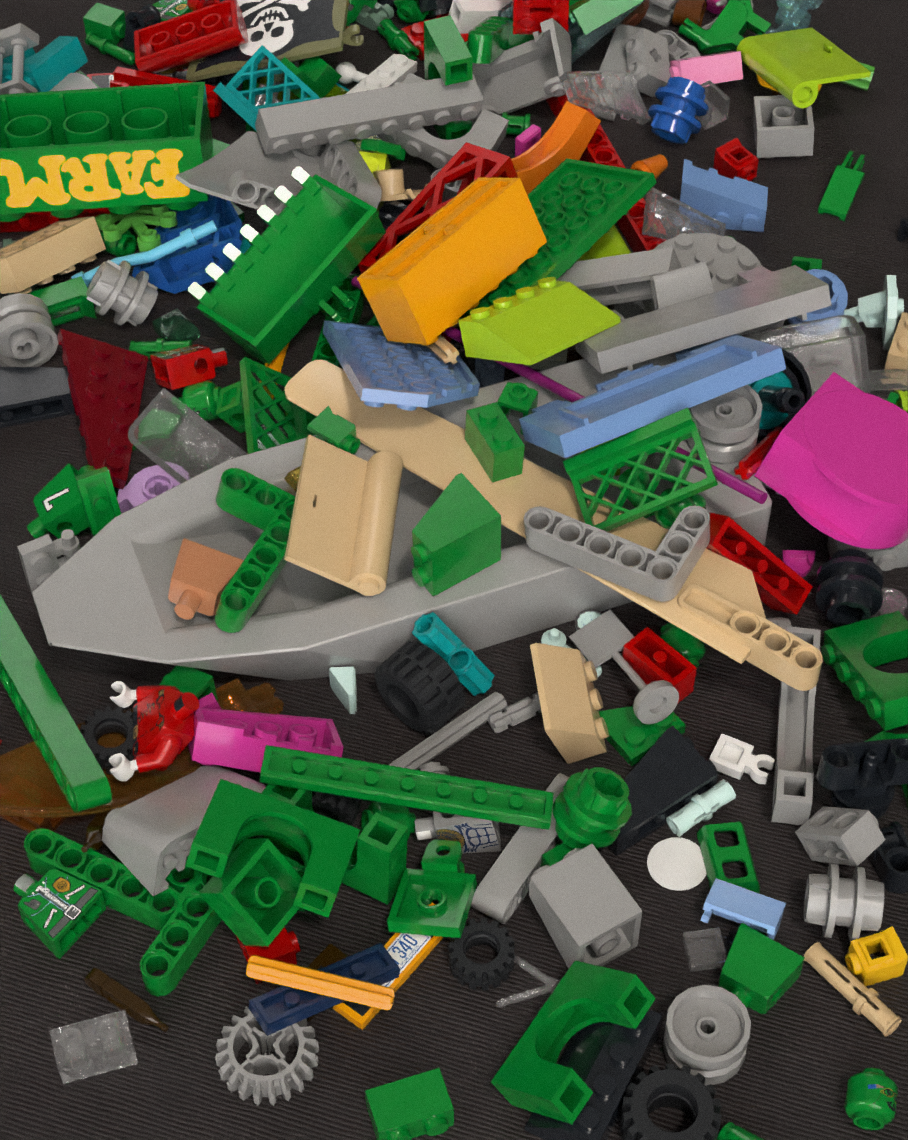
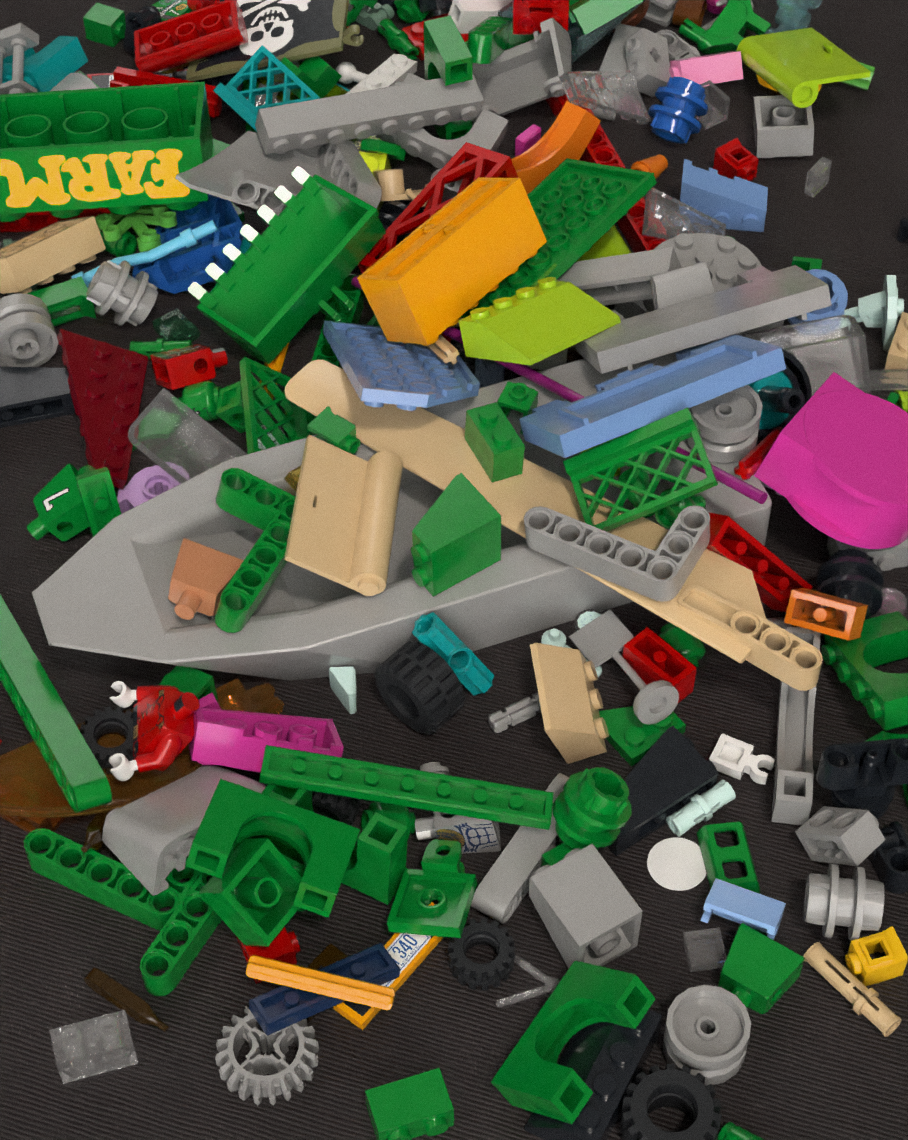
(41, 554): light grey plate -> none
(58, 908): green torso -> none
(106, 47): green piece -> none
(451, 733): light grey axle -> none
(522, 121): green bush -> none
(799, 560): dark pink tile -> none
(818, 177): none -> clear tile
(825, 613): none -> orange brick
(843, 187): green arm -> none
(871, 1099): green head -> none

